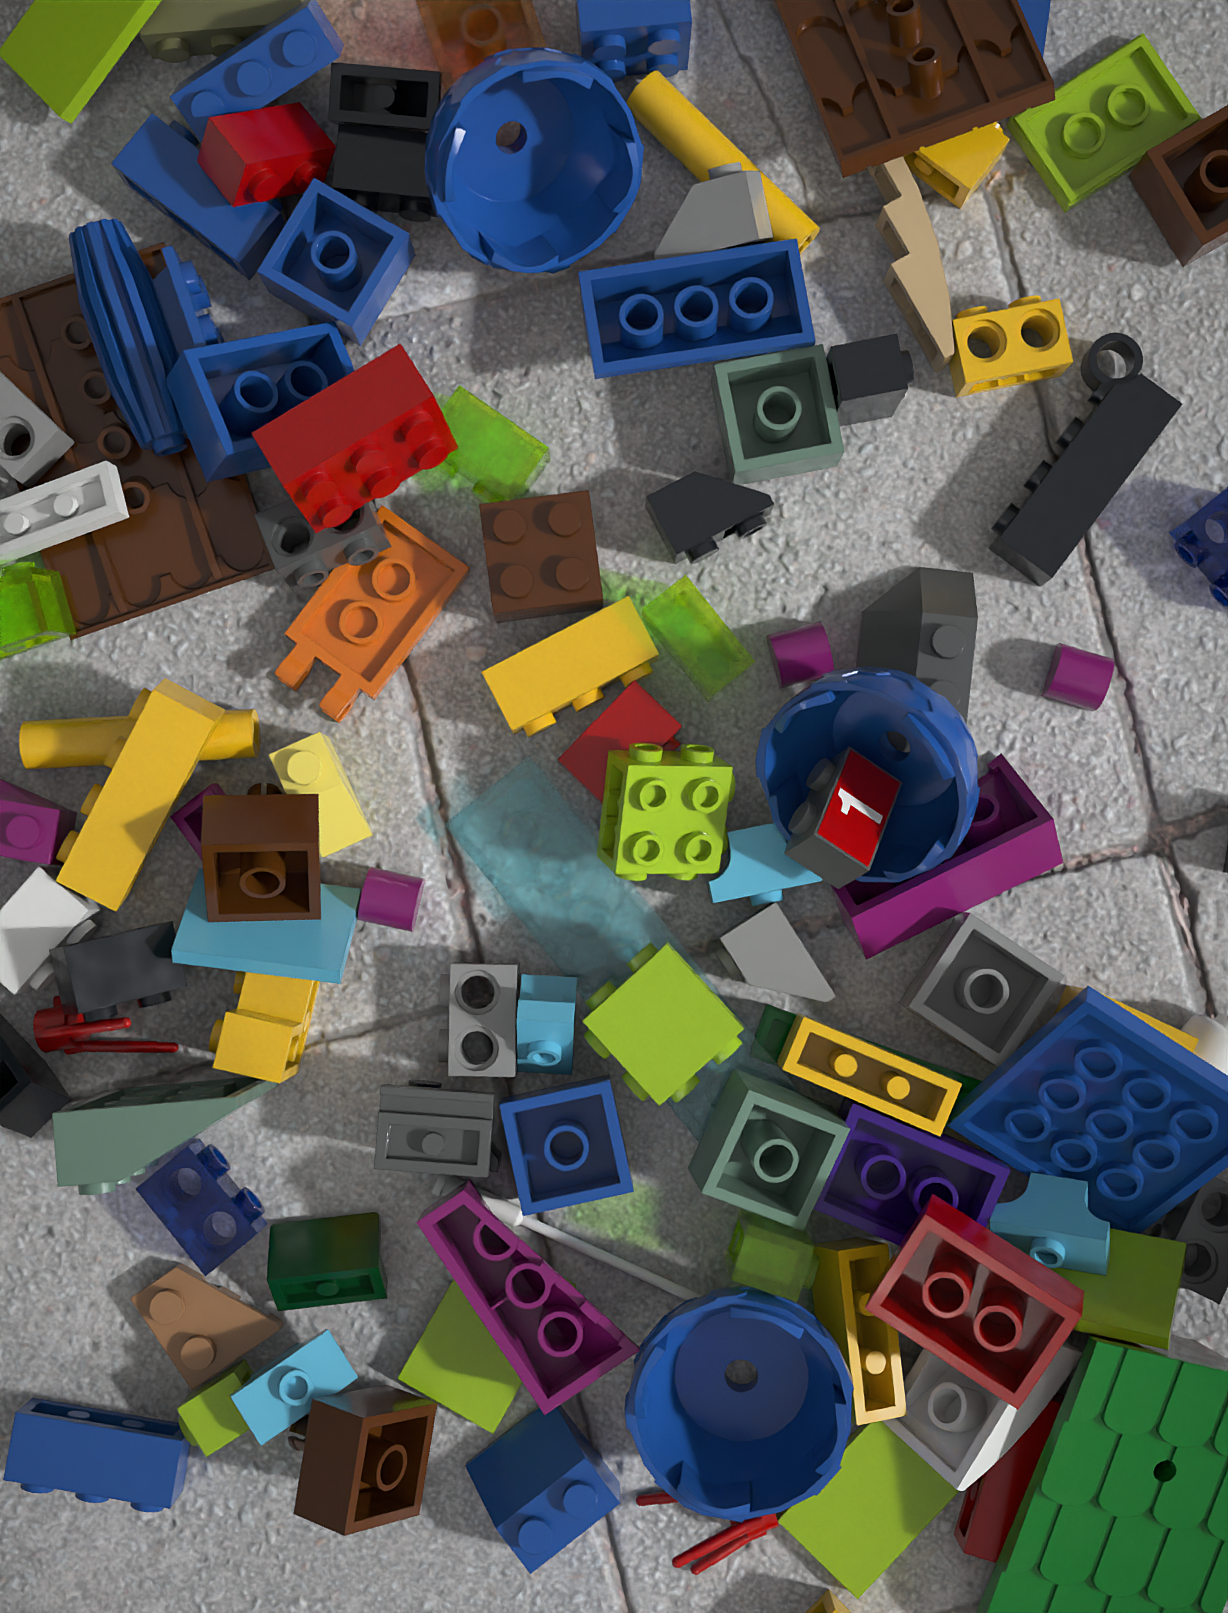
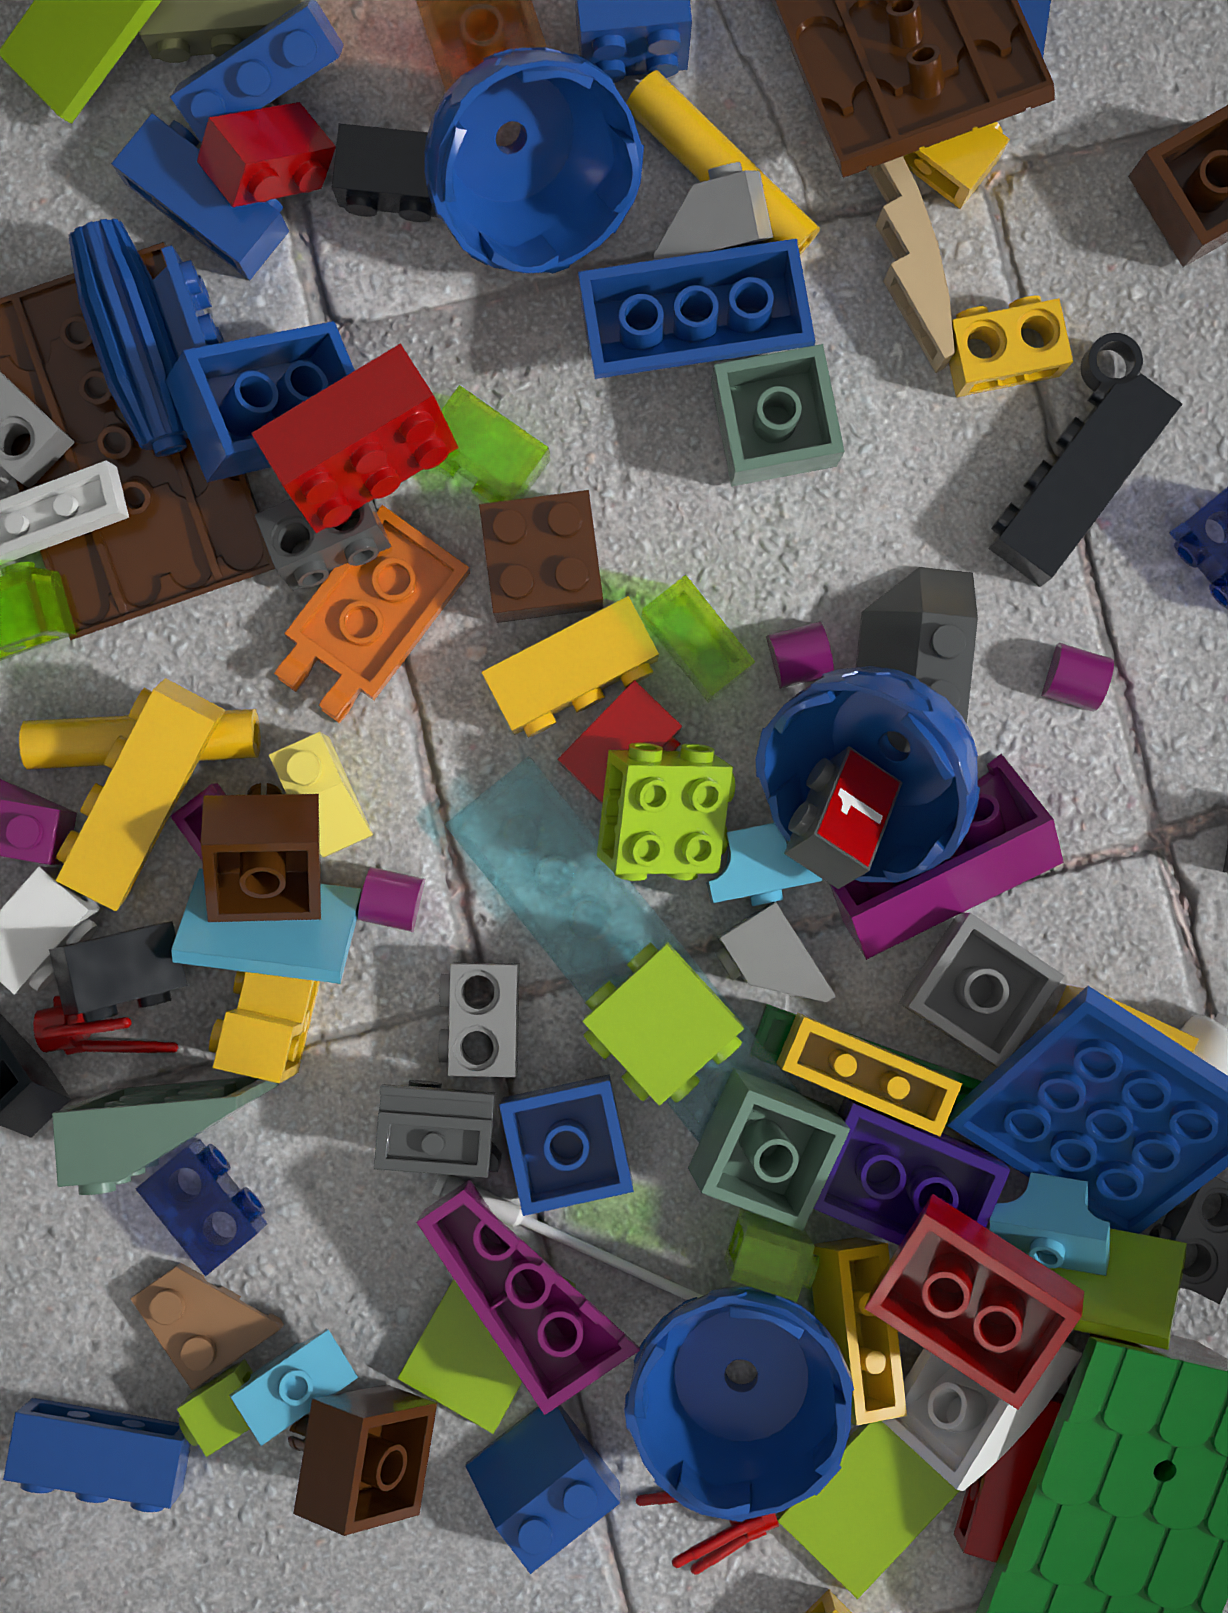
(326, 1261): dark green panel -> none
(337, 261): blue brick -> none
(383, 96): black slope -> none
(546, 1024): medium azure brick -> none
(703, 511): black slope -> none
(869, 378): black brick -> none
(1103, 122): lime tile -> none

